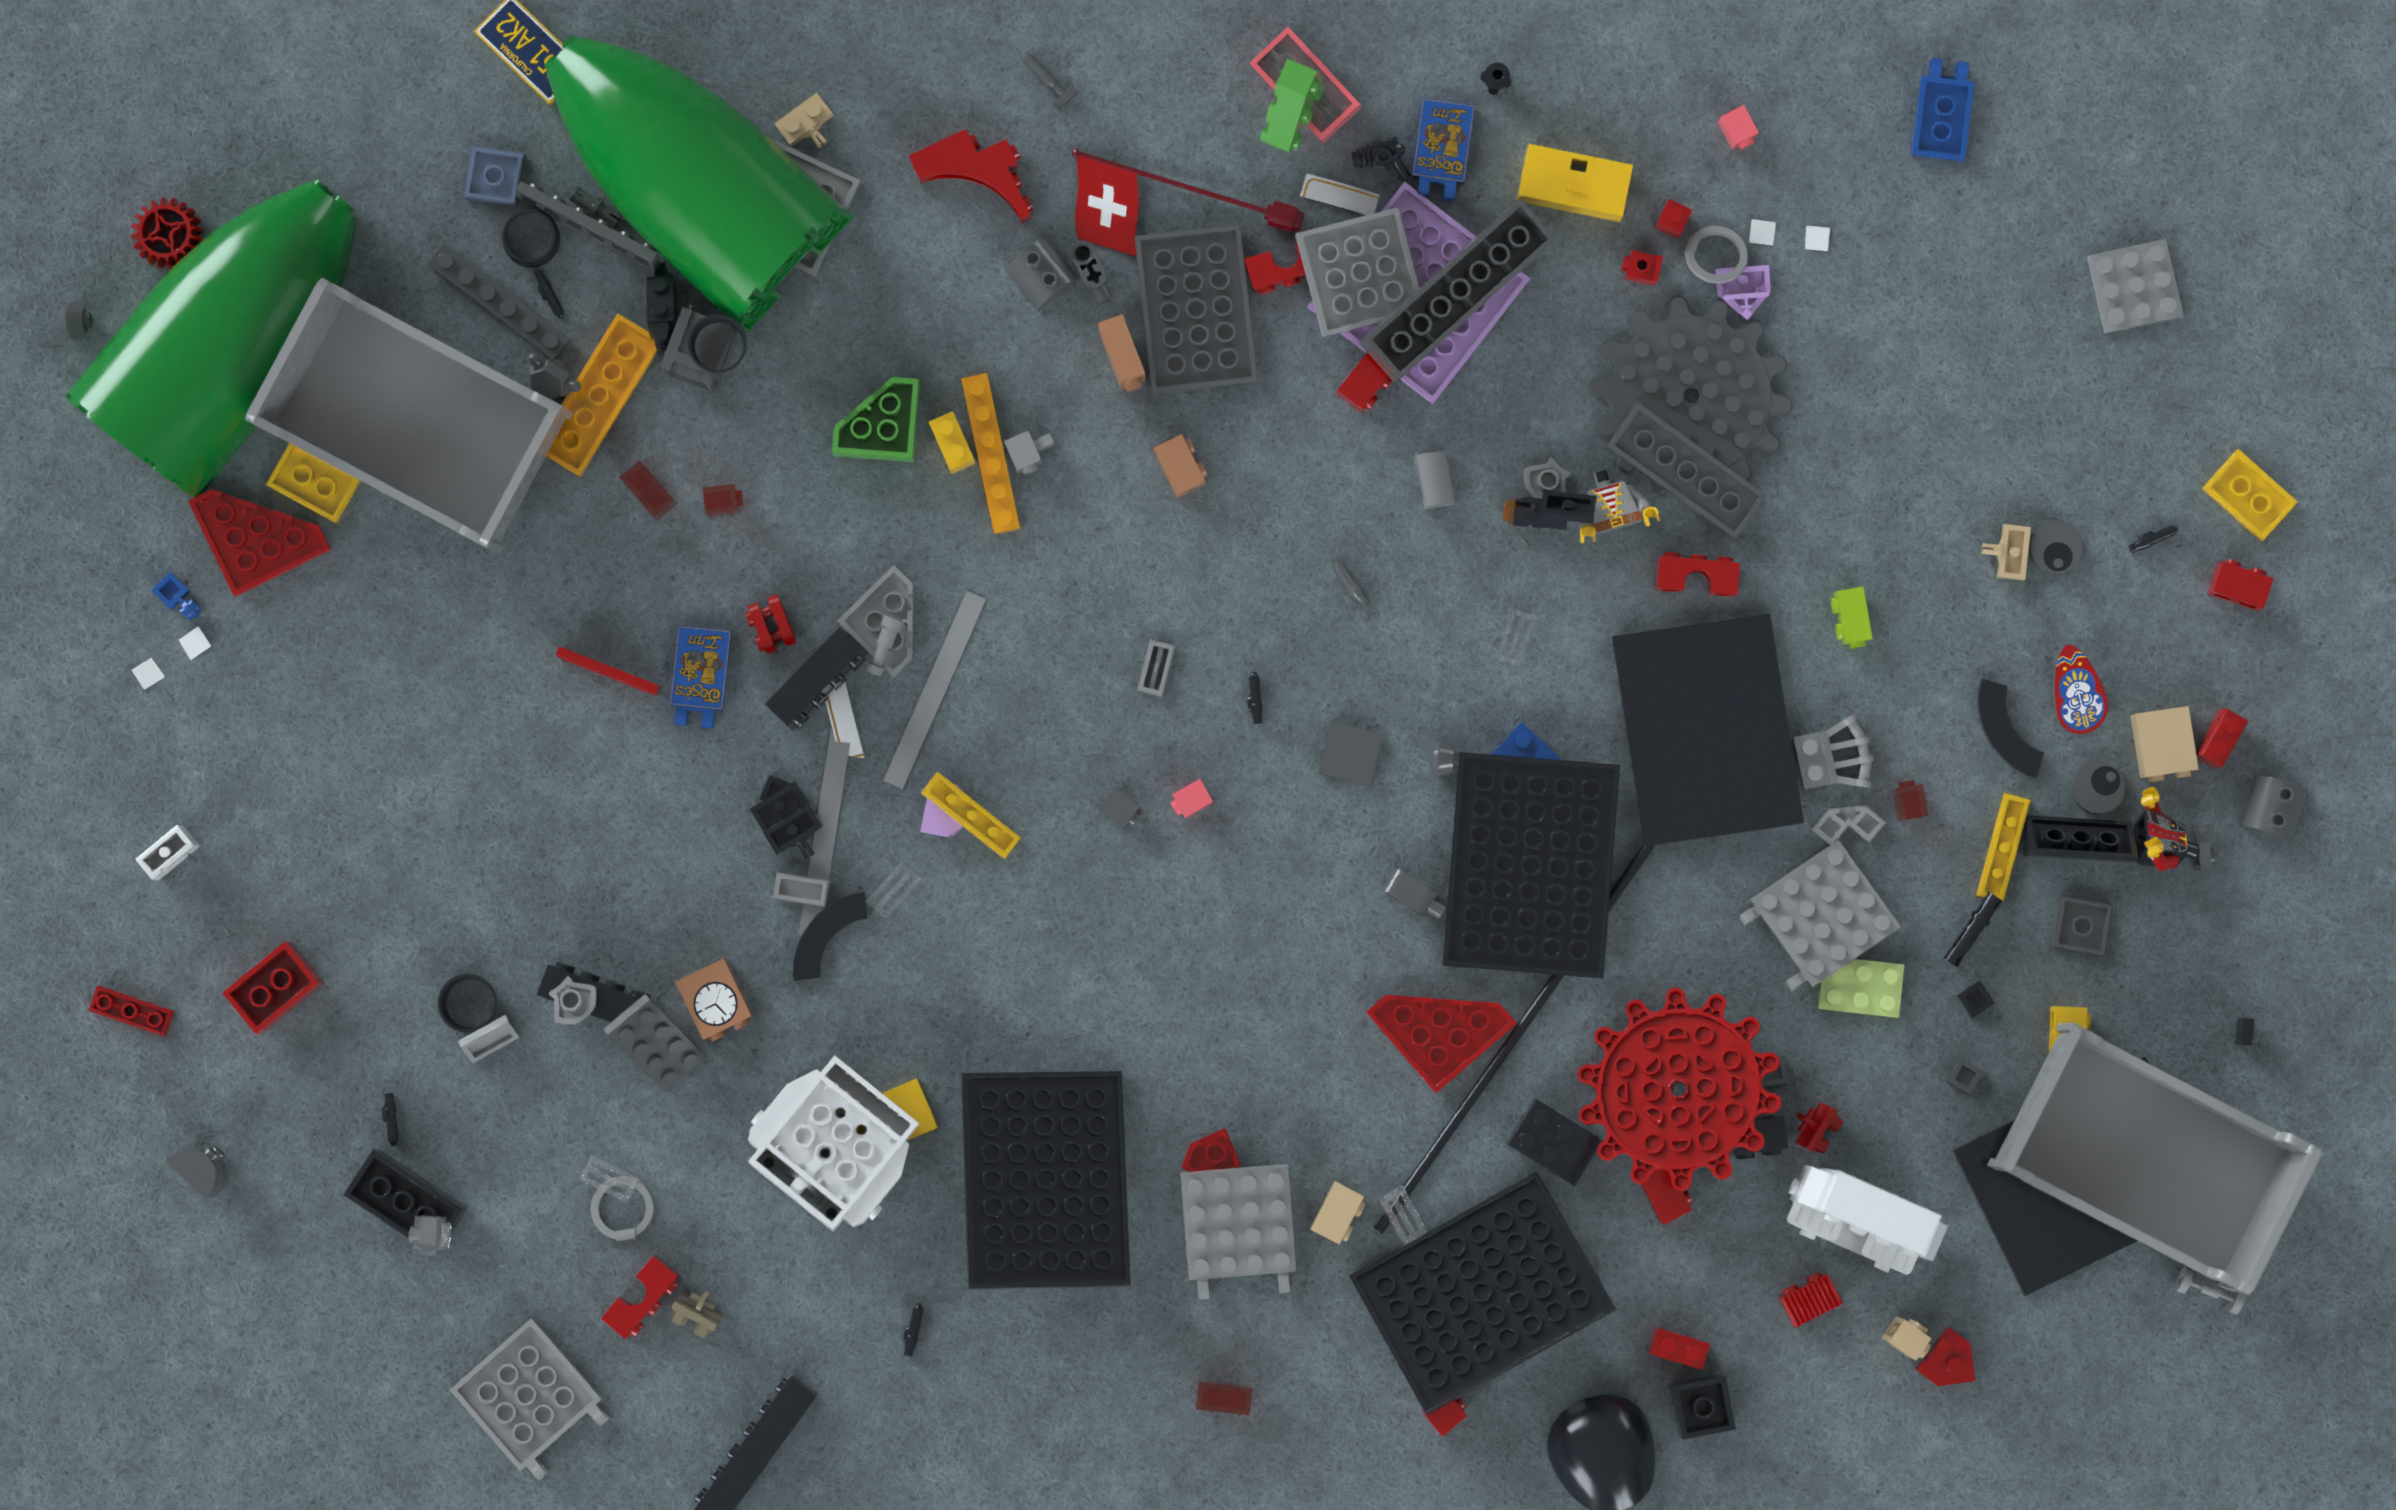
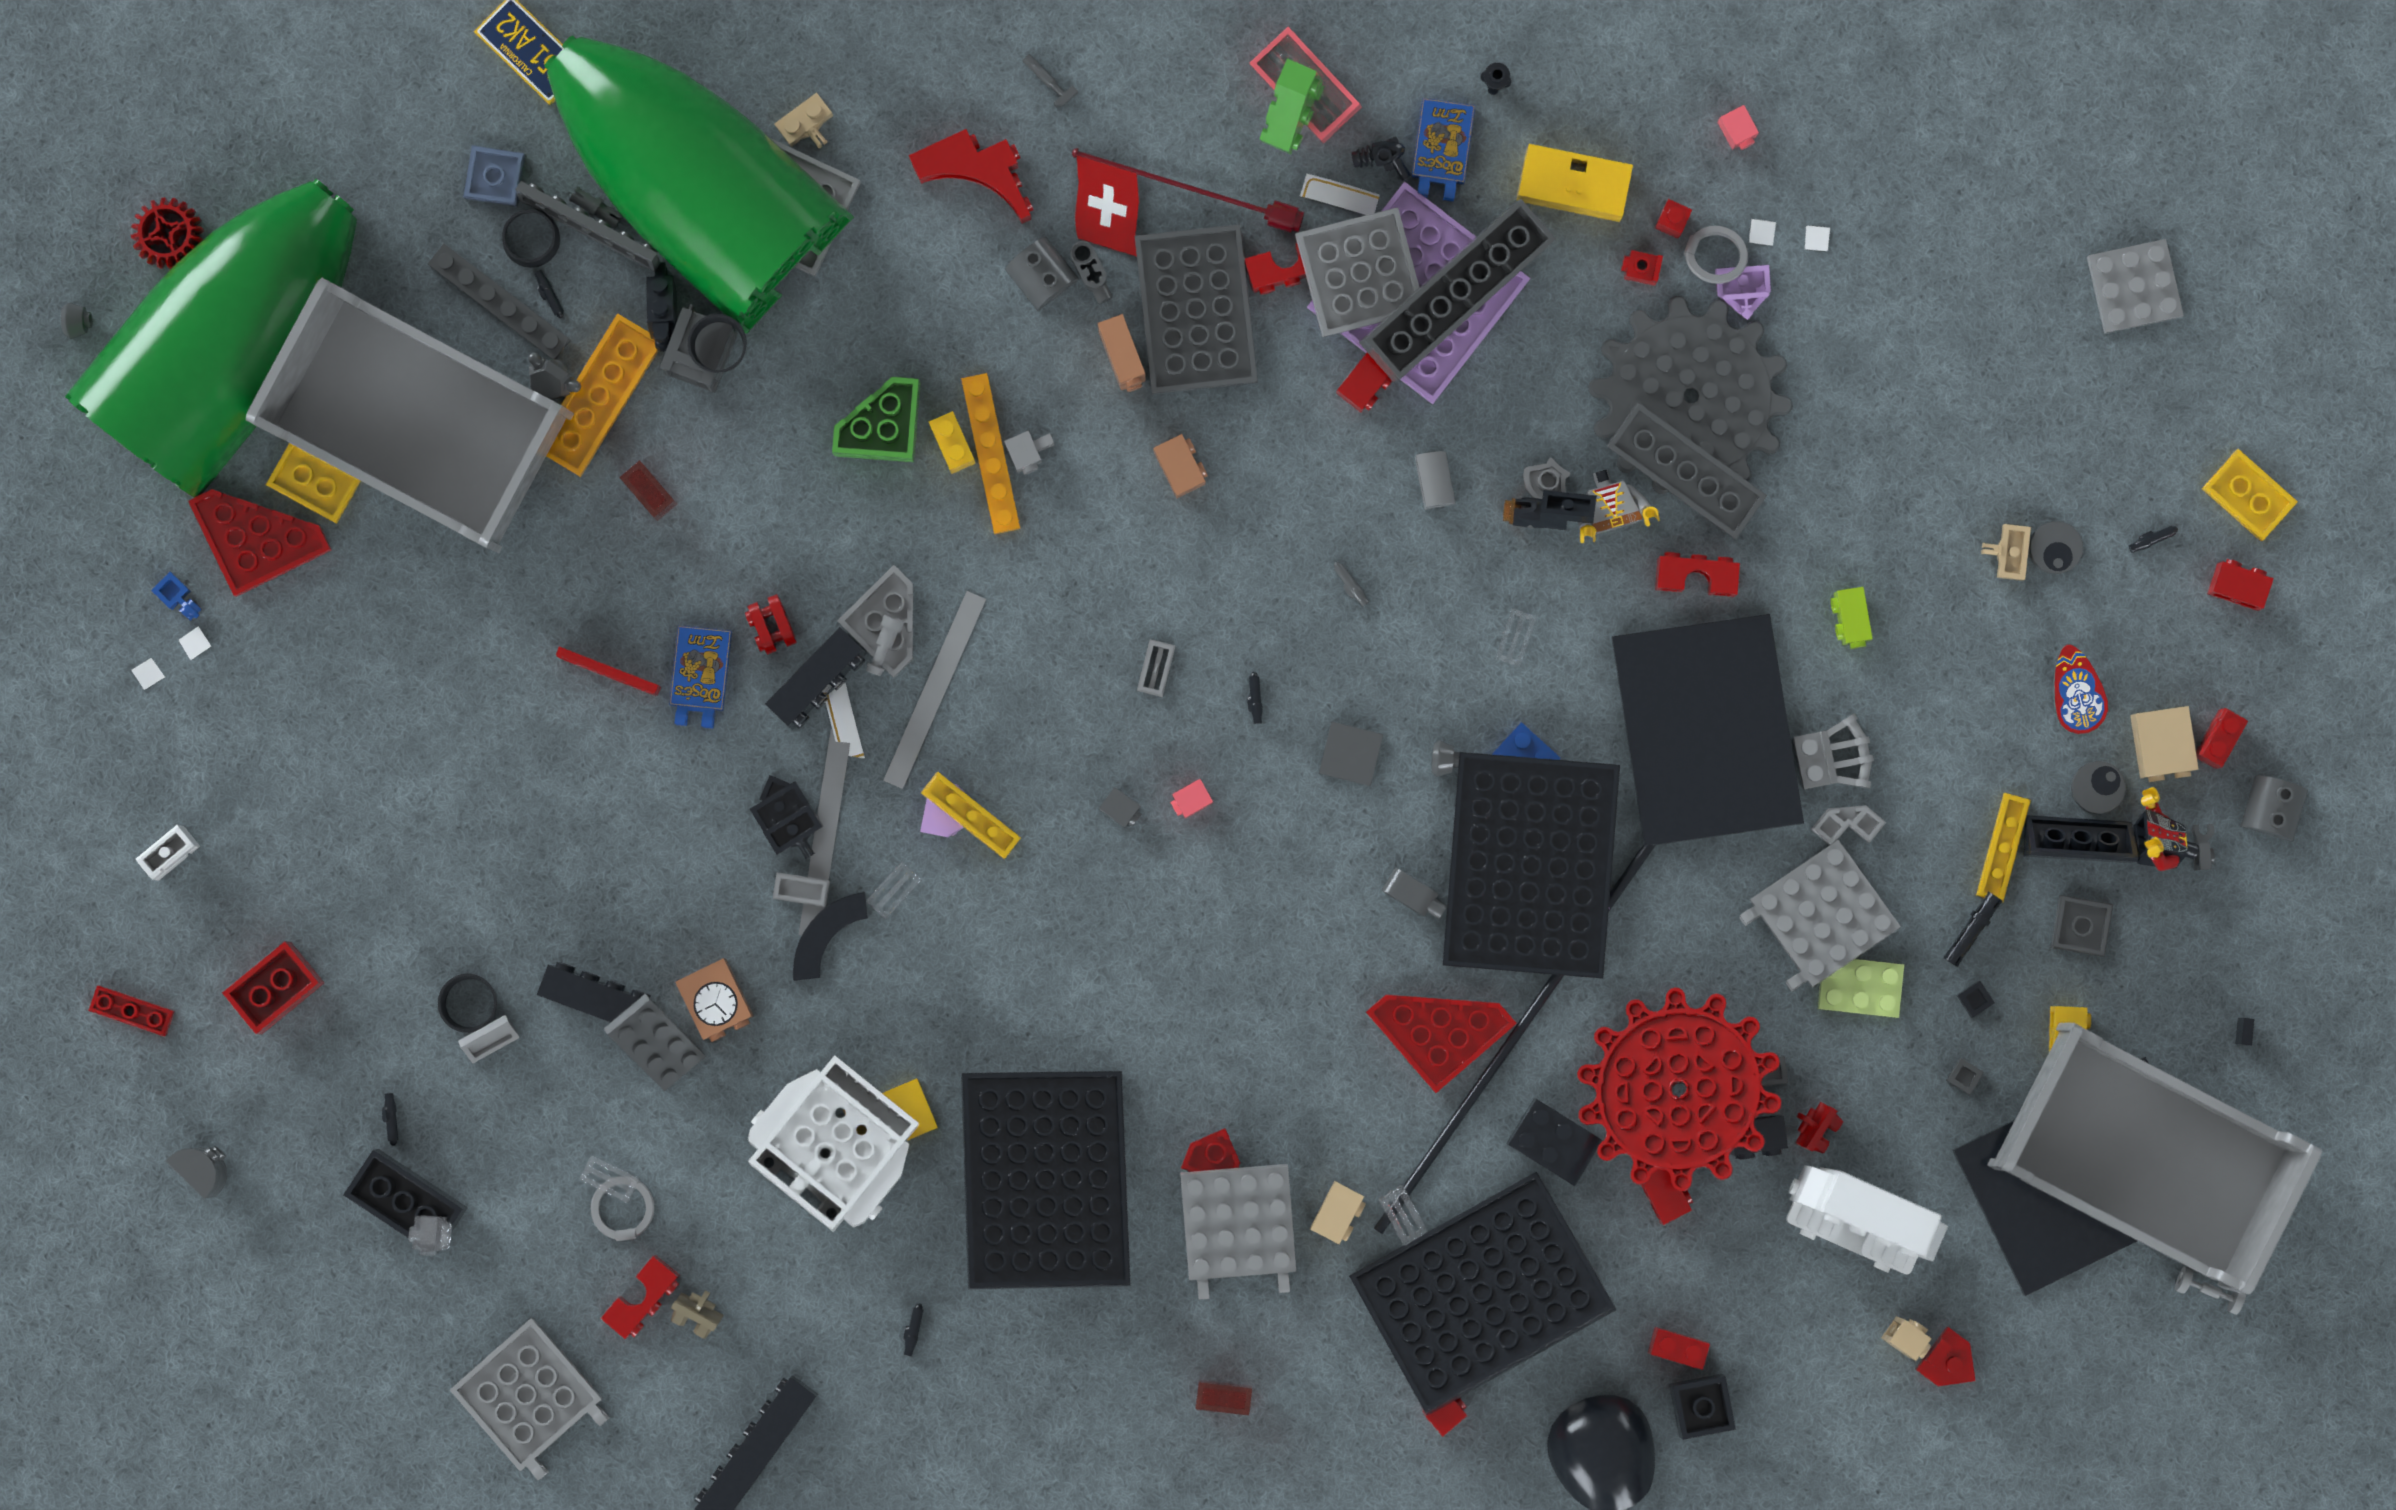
(573, 1001): light grey animal -> none
(722, 500): clear red brick -> none
(1810, 1299): red brick -> none
(1910, 801): clear red brick -> none
(1943, 113): blue tile -> none
(2000, 731): black tile -> none

